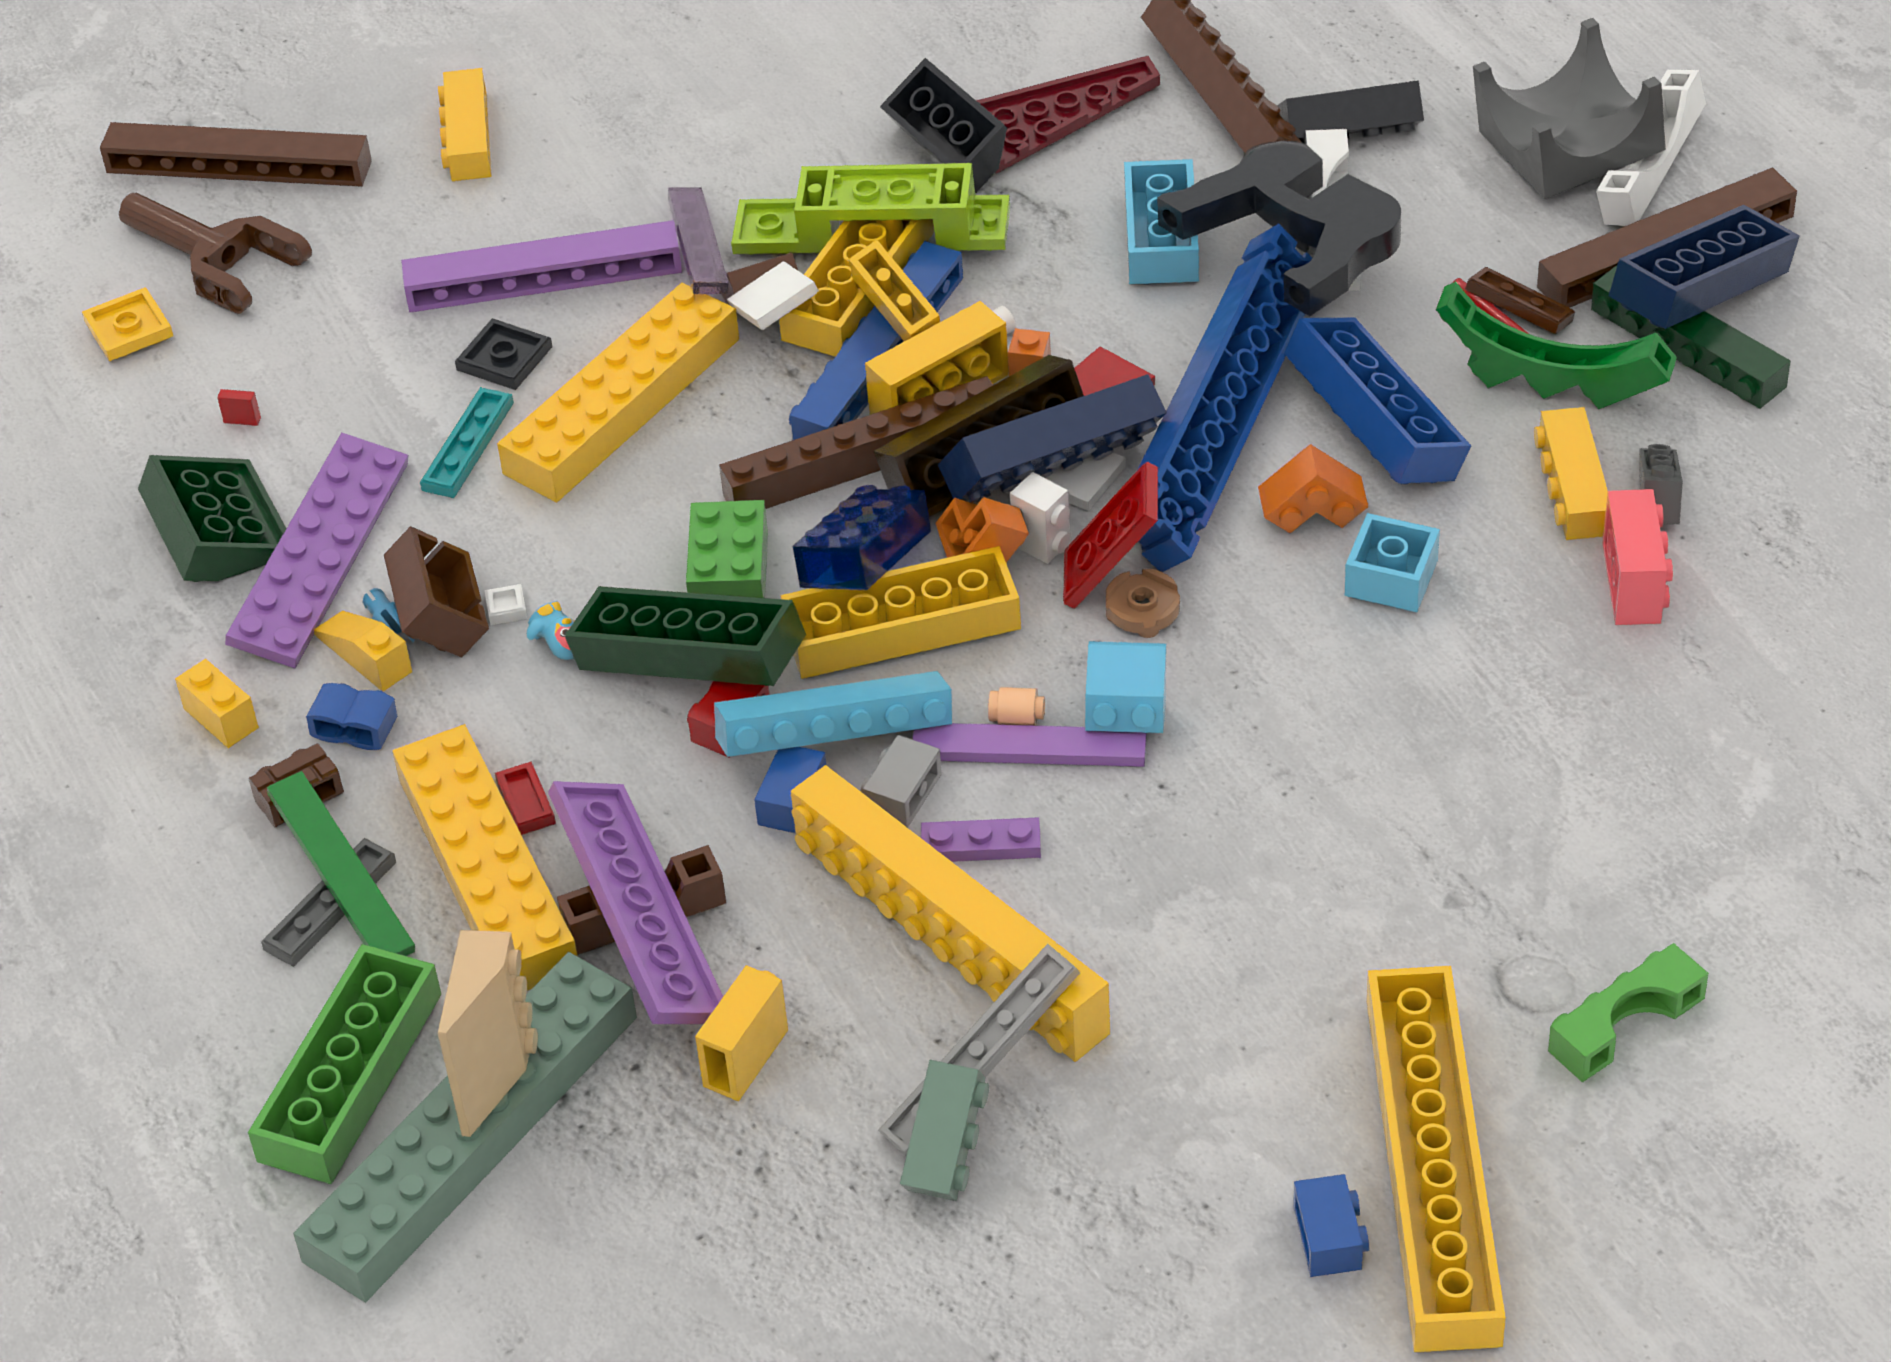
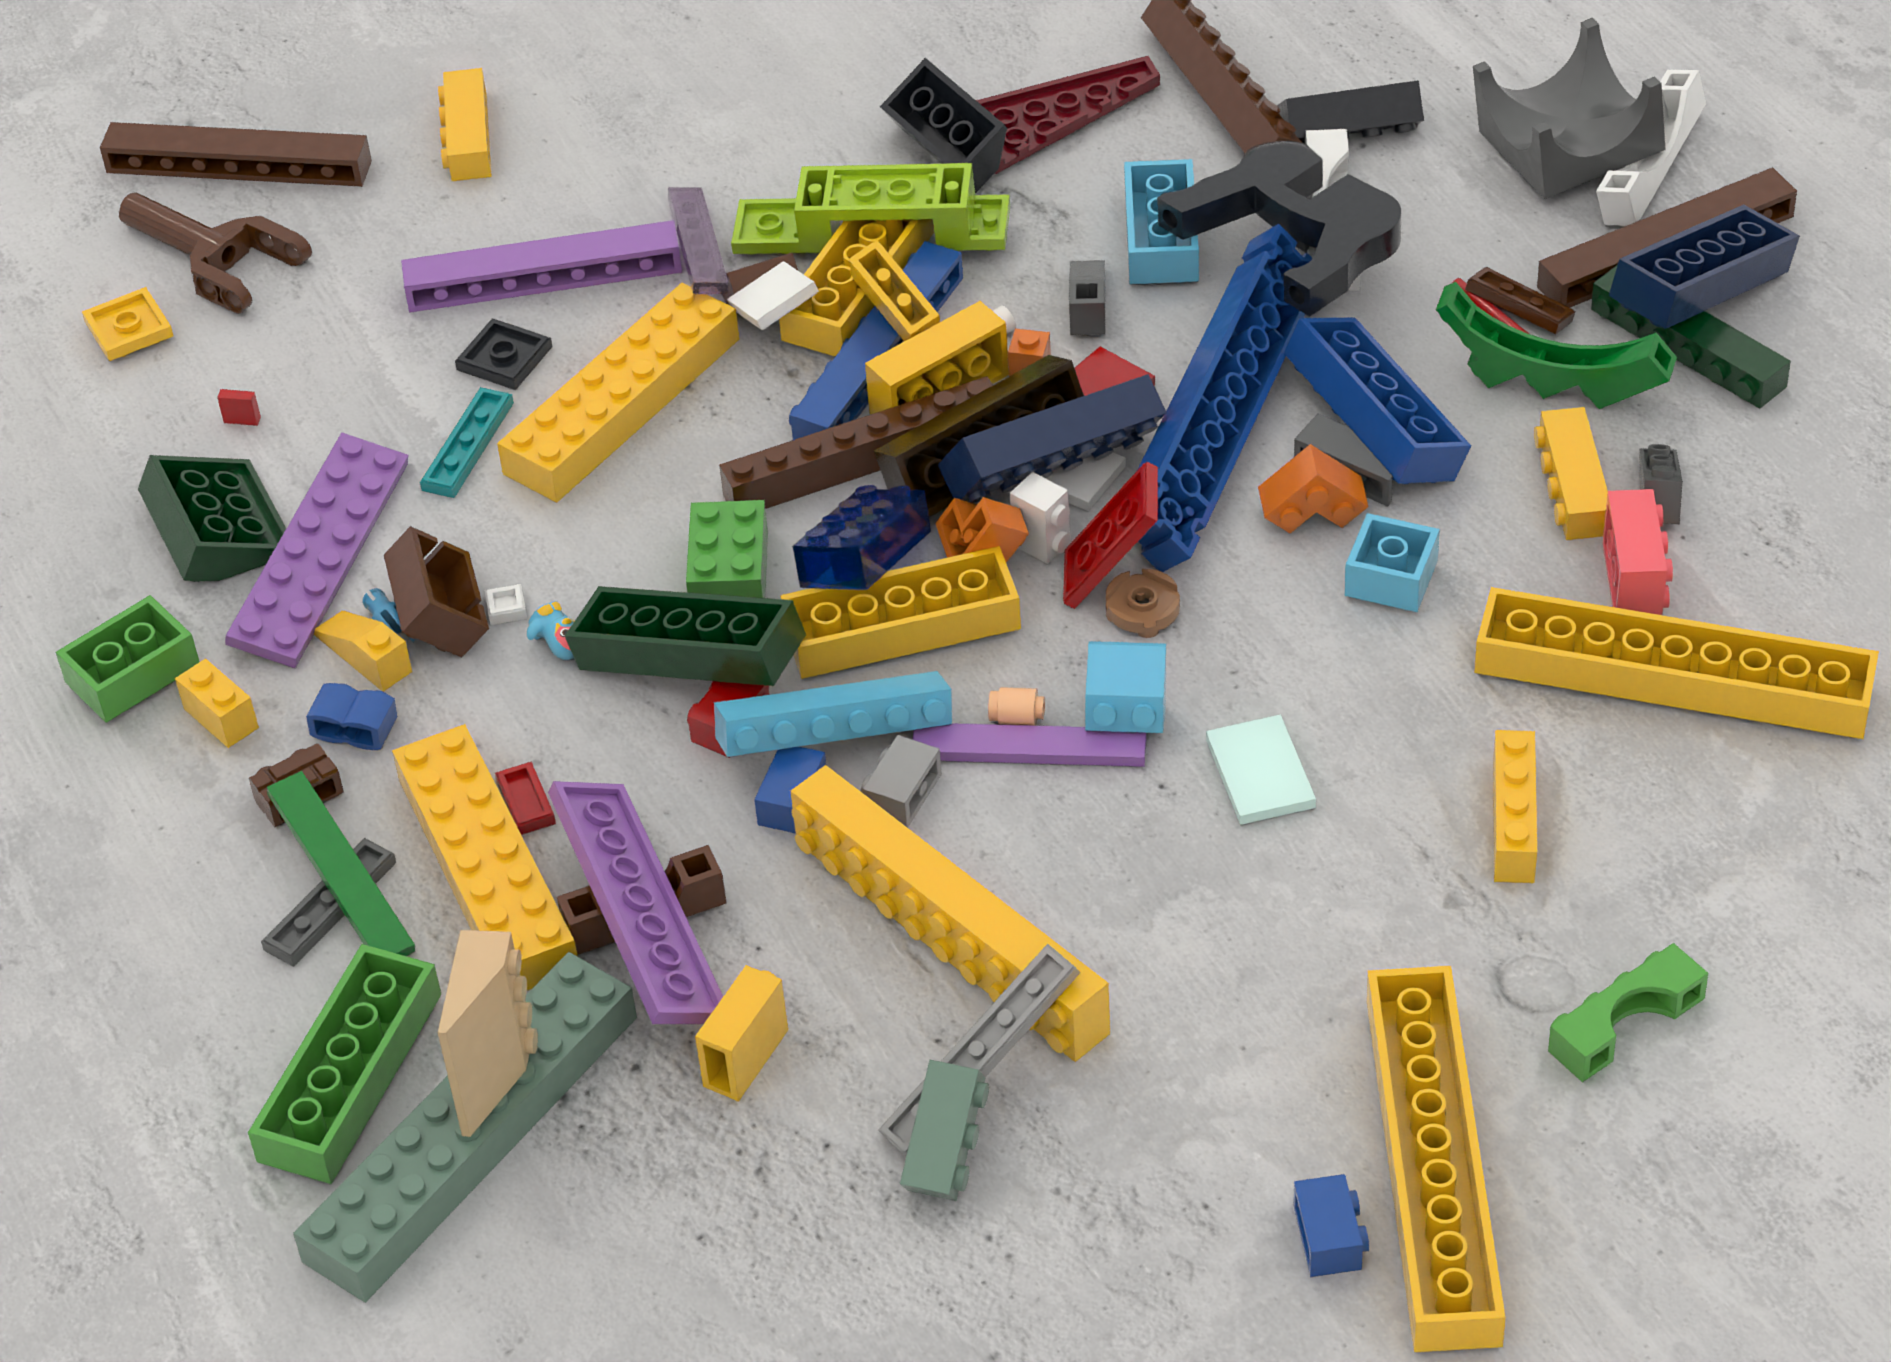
(127, 658): none -> bright green brick
(984, 839): medium lavender plate -> none
(1087, 297): none -> dark grey slope
(1260, 769): none -> light aqua tile
(1346, 447): none -> dark grey slope
(1514, 806): none -> yellow brick
(1676, 662): none -> yellow brick

